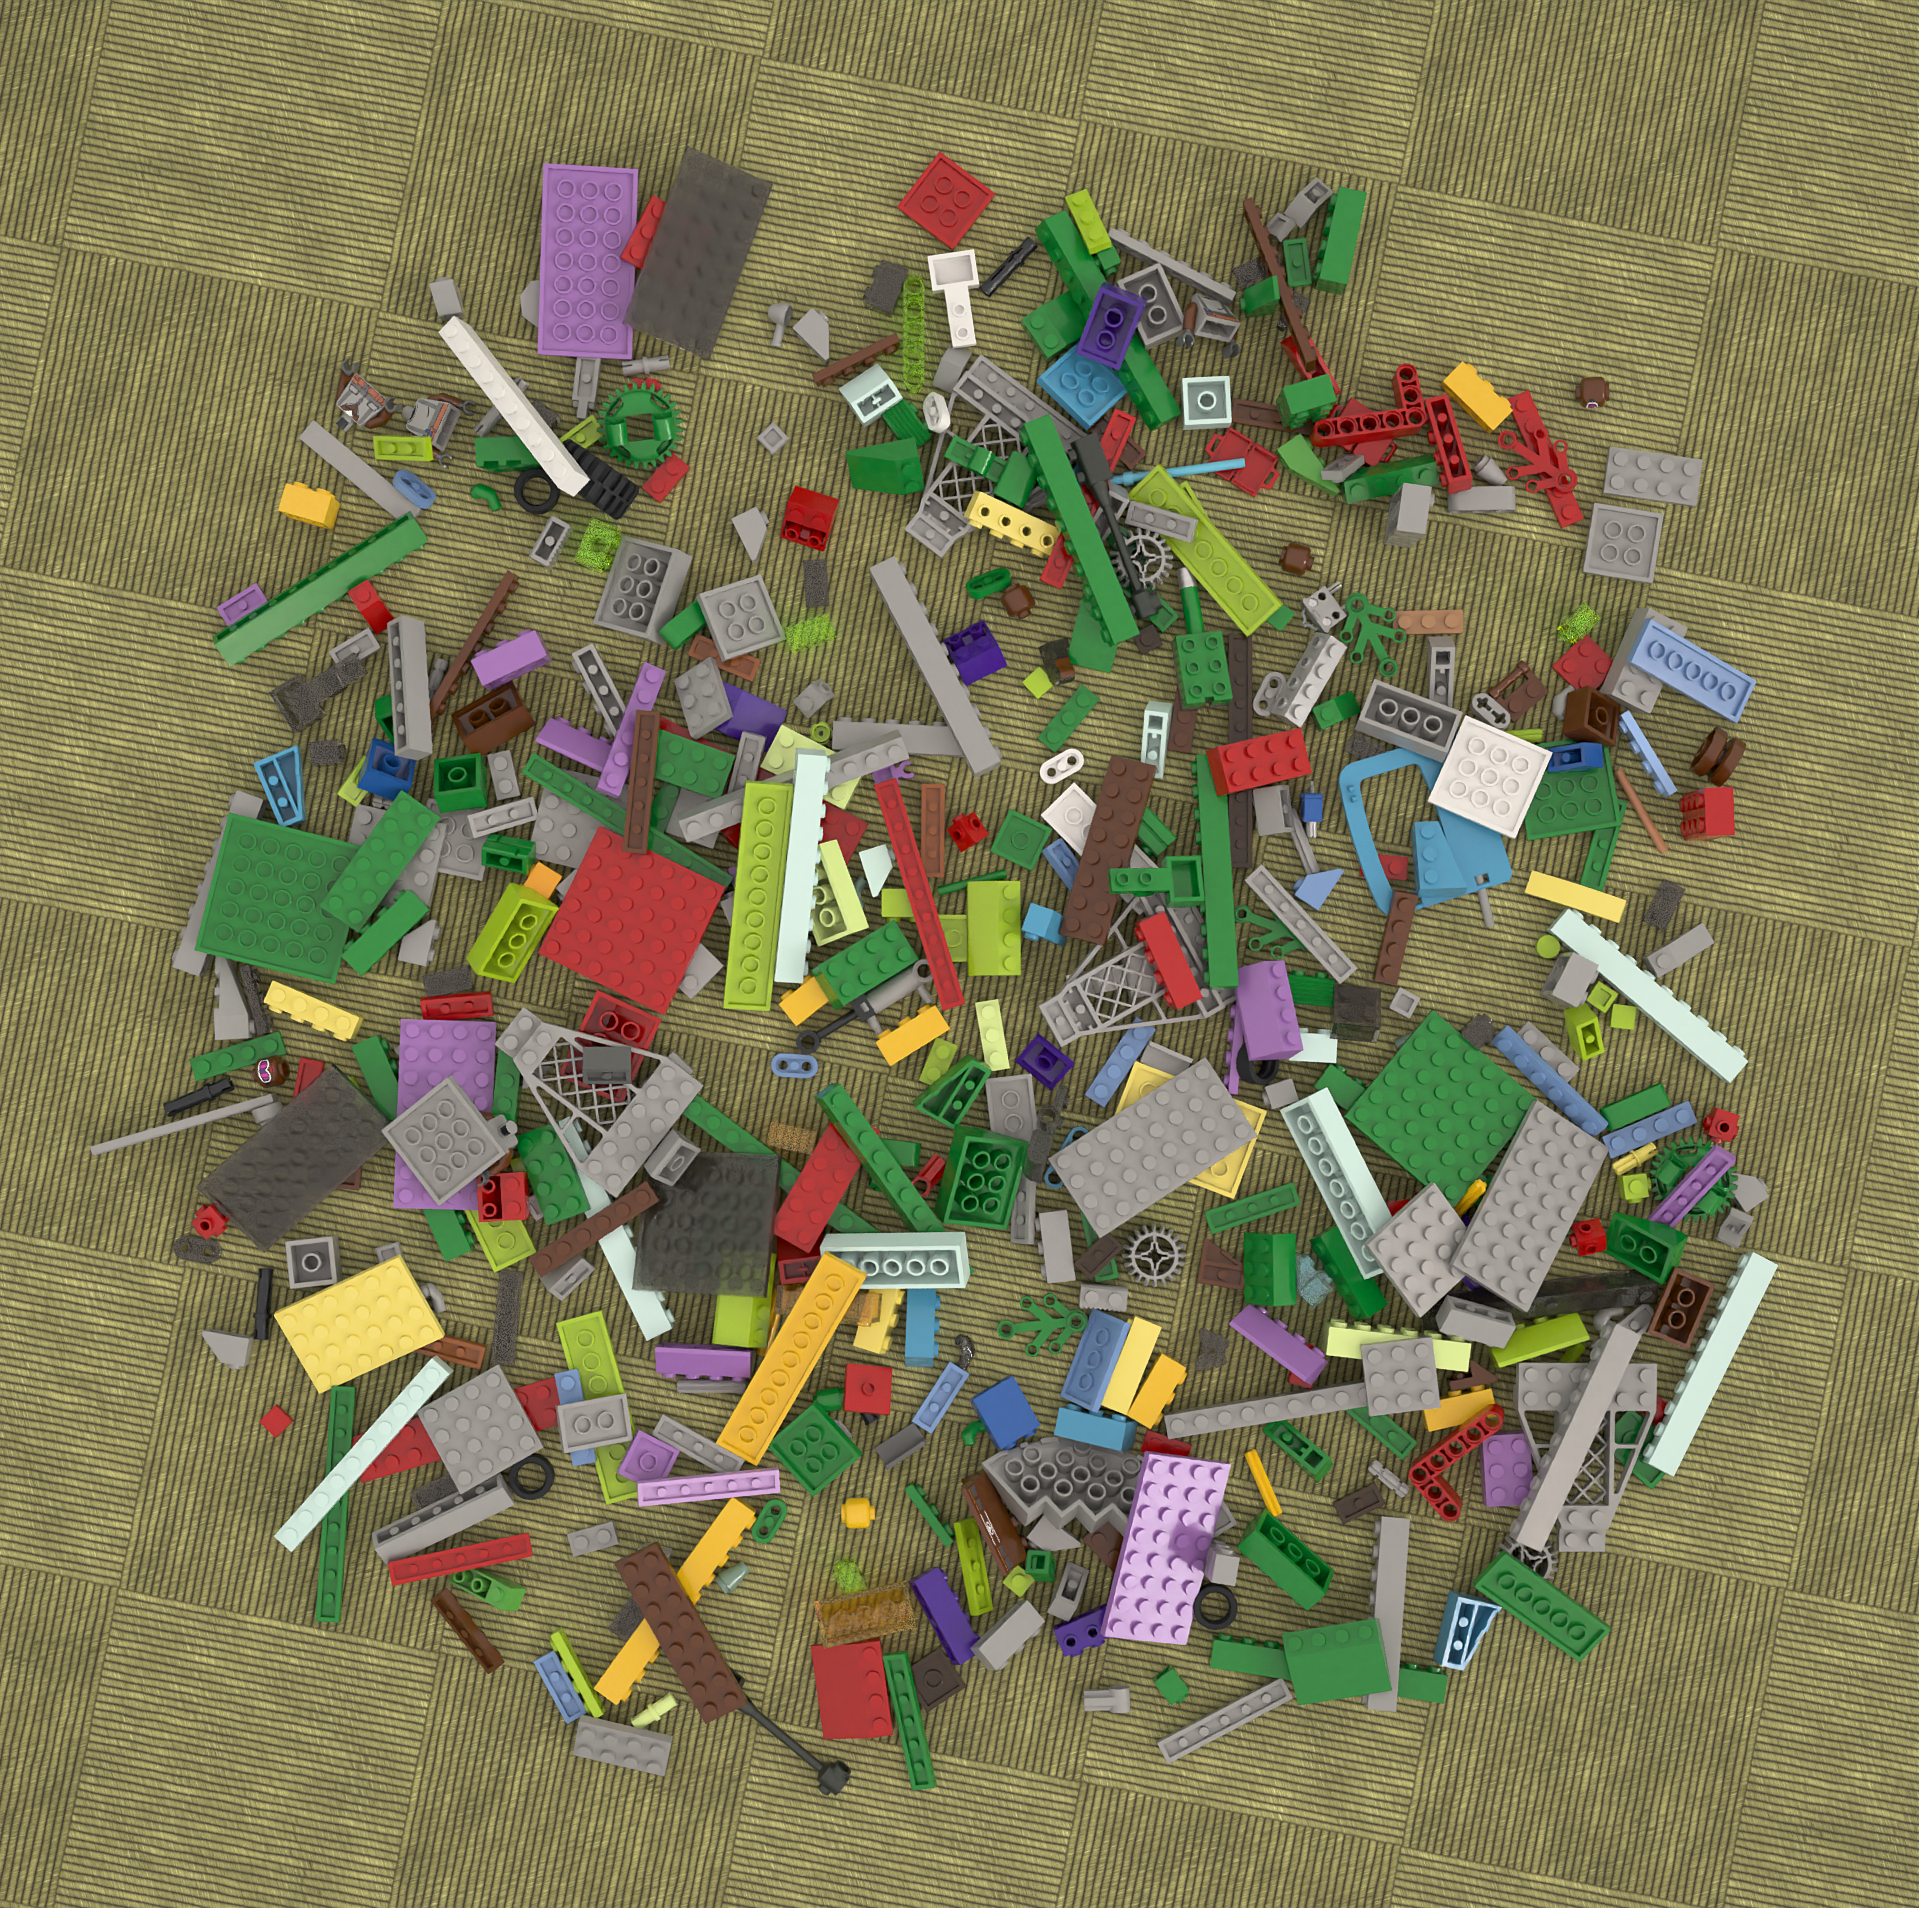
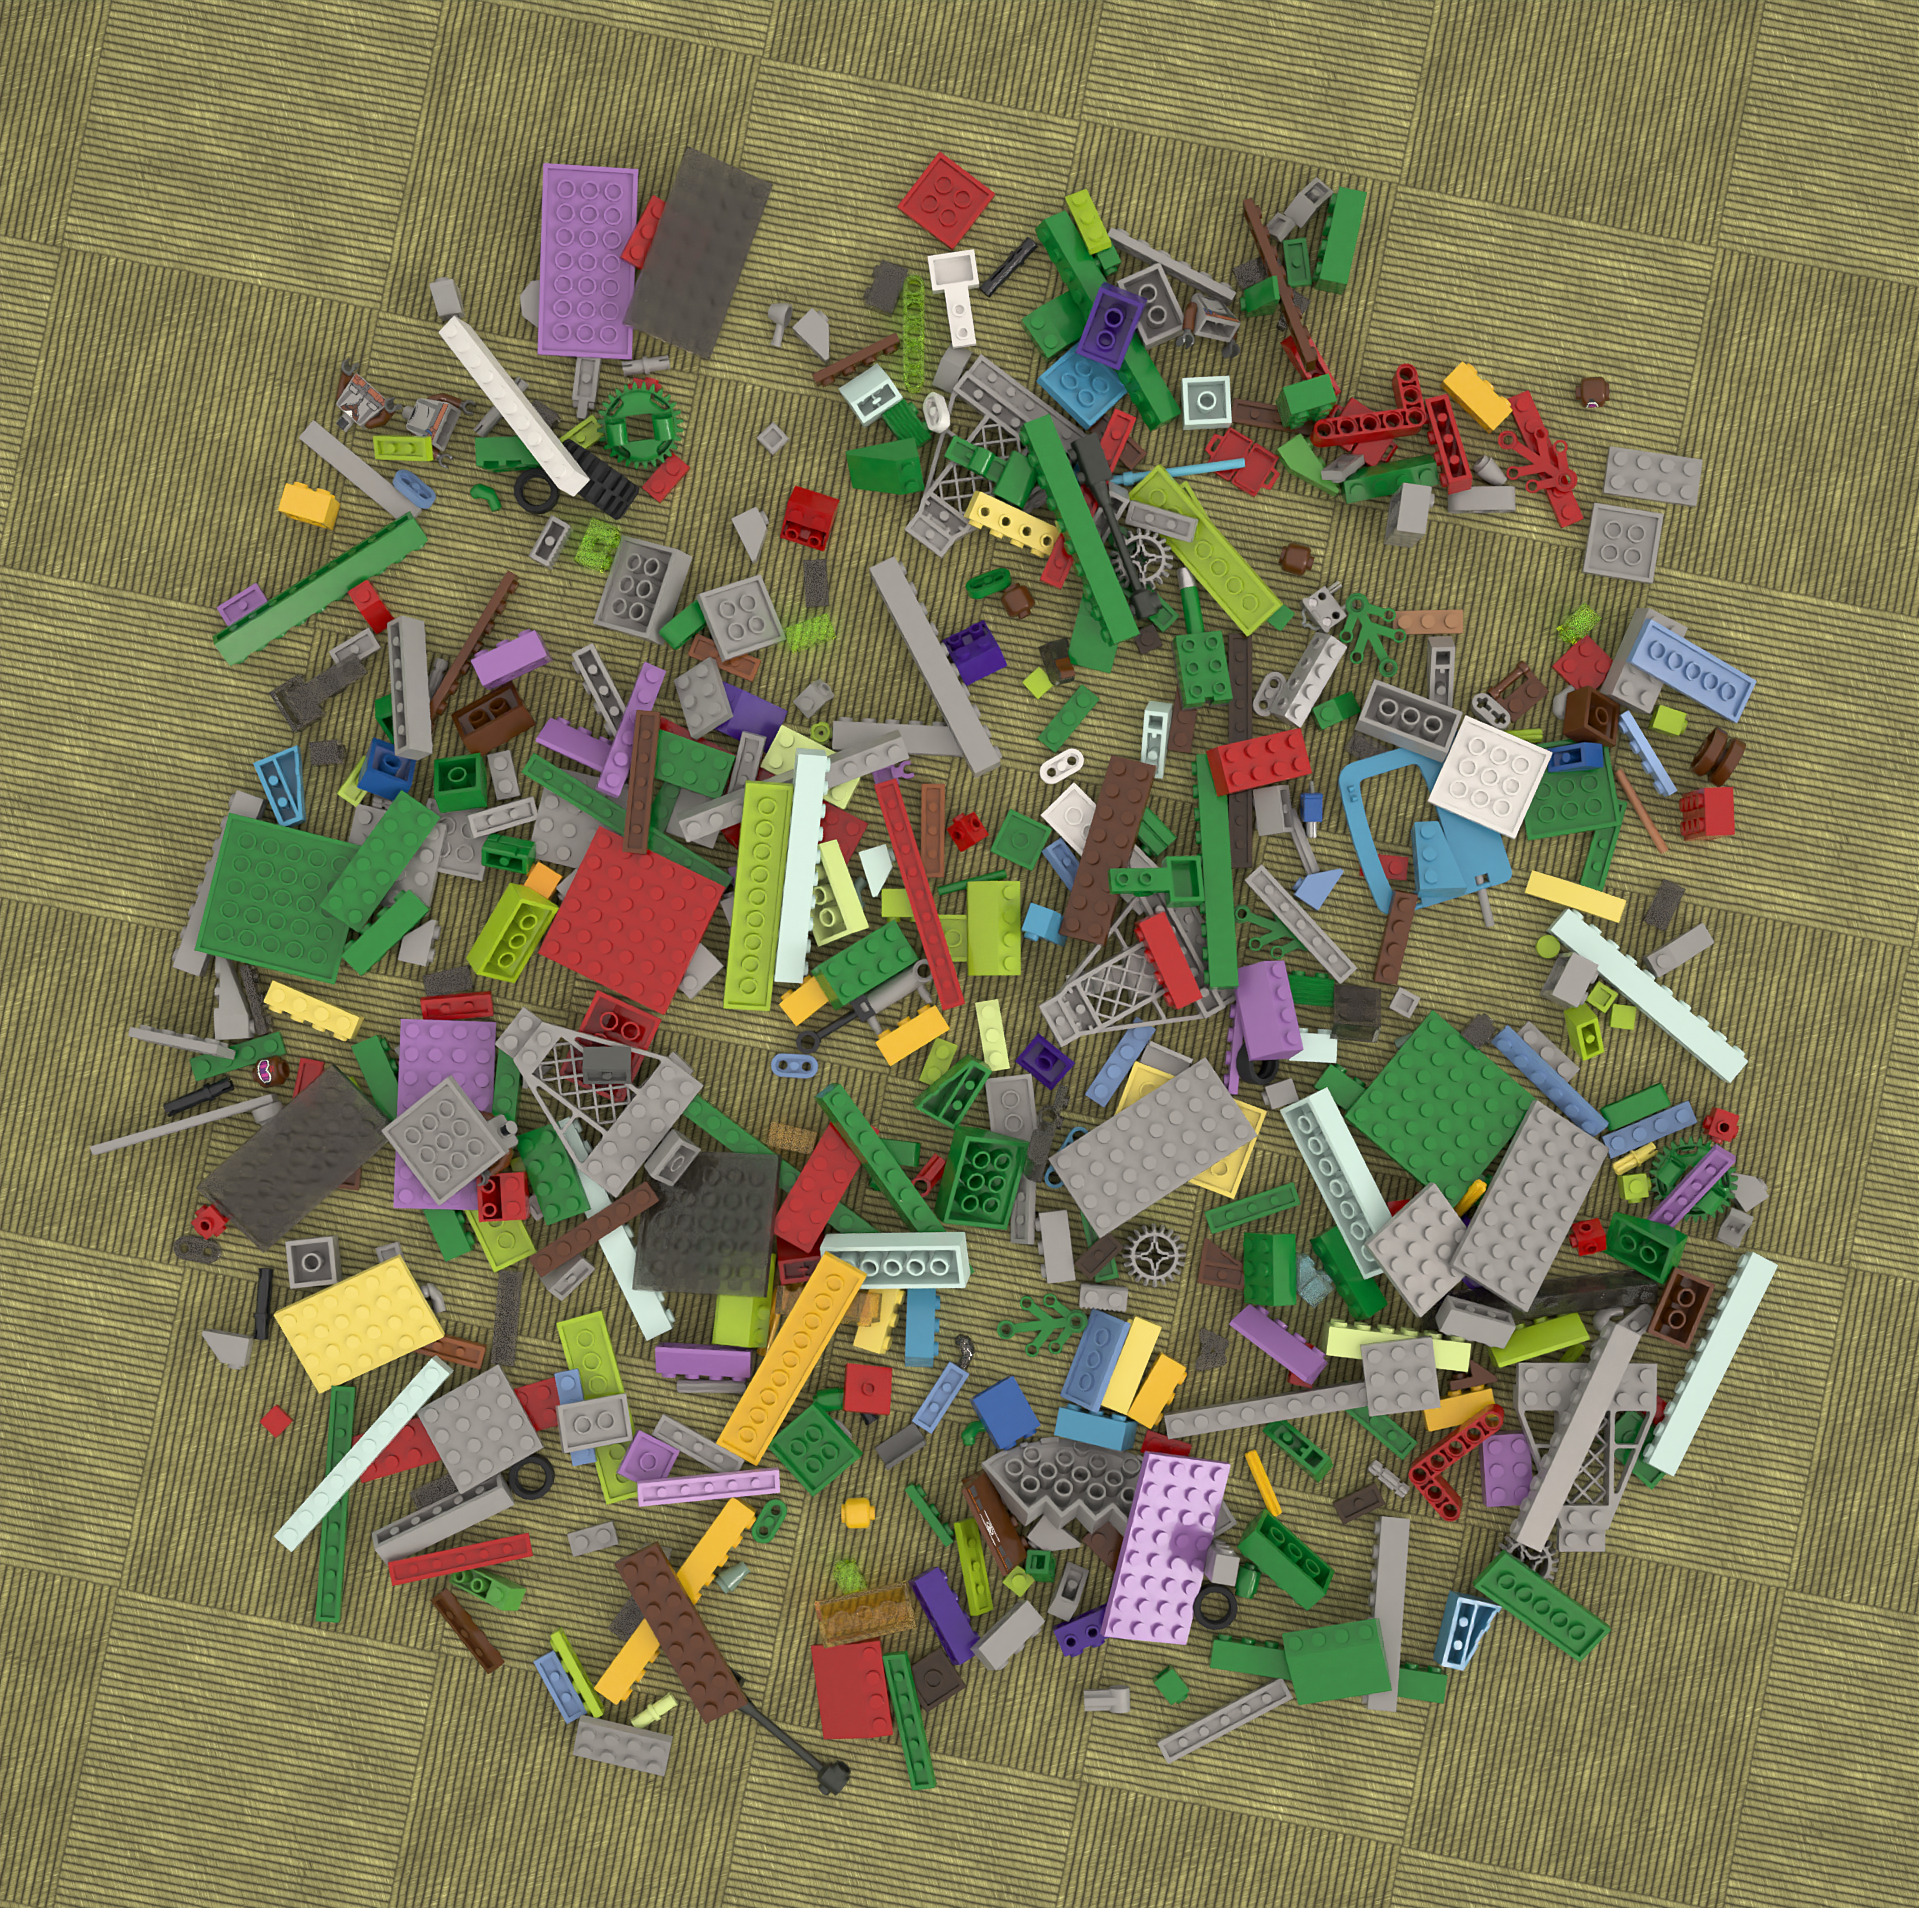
(182, 1041): none -> light grey plate
(1247, 1580): none -> green brick
(1668, 721): none -> lime brick

